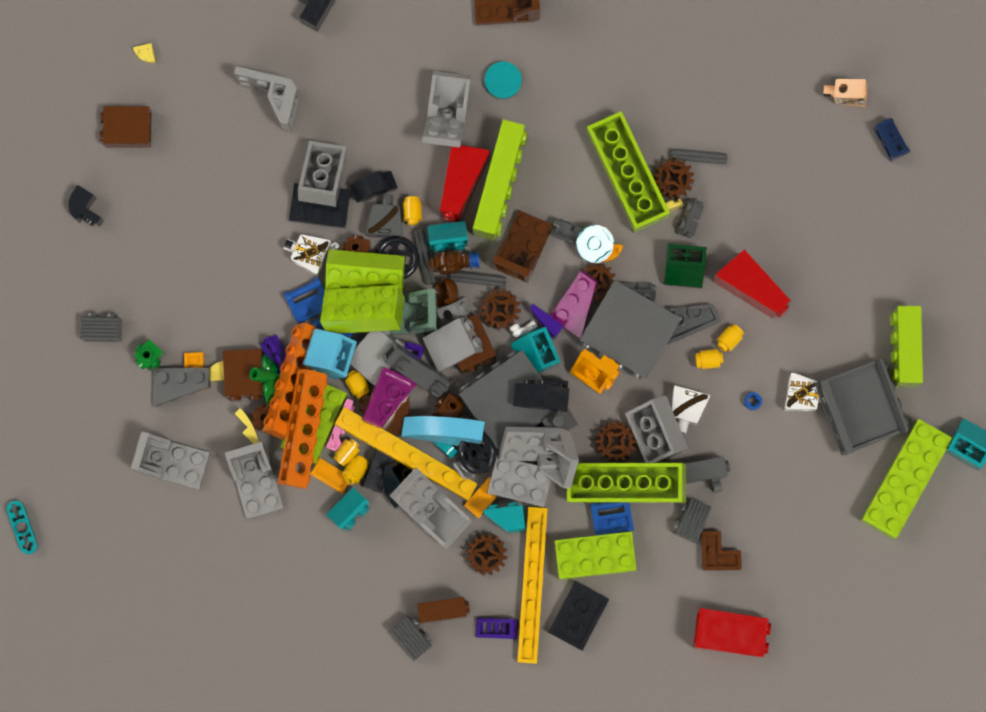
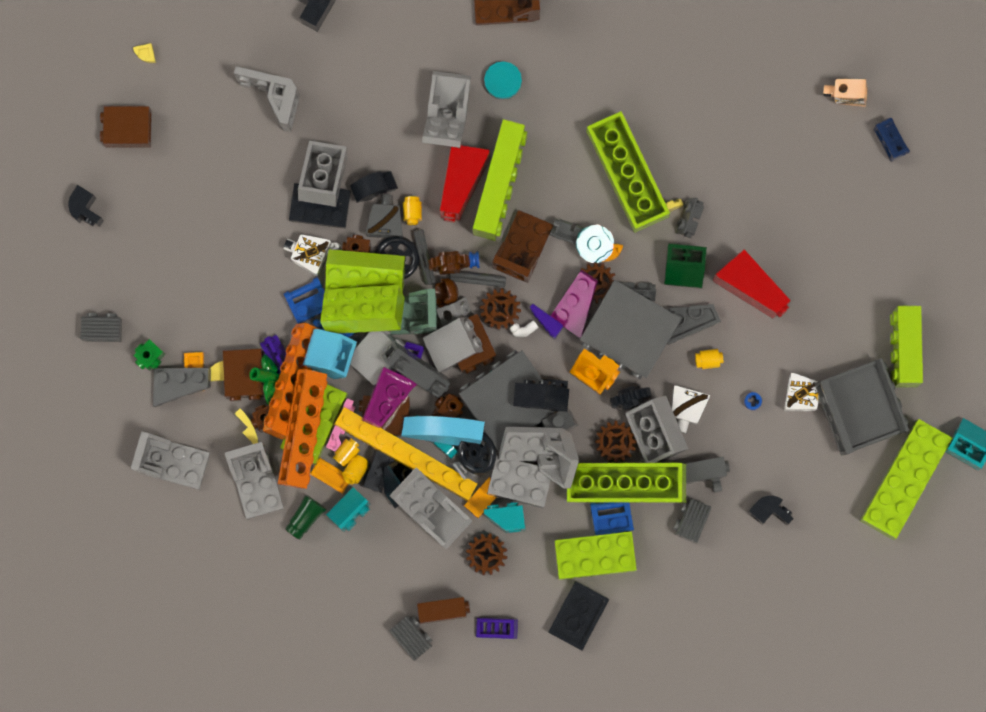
(22, 512): teal beam -> none
(304, 517): none -> dark green plant
(357, 384): yellow brick -> none
(448, 237): teal slope -> none
(532, 585): yellow plate -> none
(538, 349): teal slope -> none
(630, 397): none -> black gear
(668, 171): reddish brown gear -> none
(699, 156): dark grey axle -> none
(714, 558): reddish brown plate -> none
(730, 338): yellow brick -> none
(731, 633): red slope -> none
(766, 507): none -> black brick

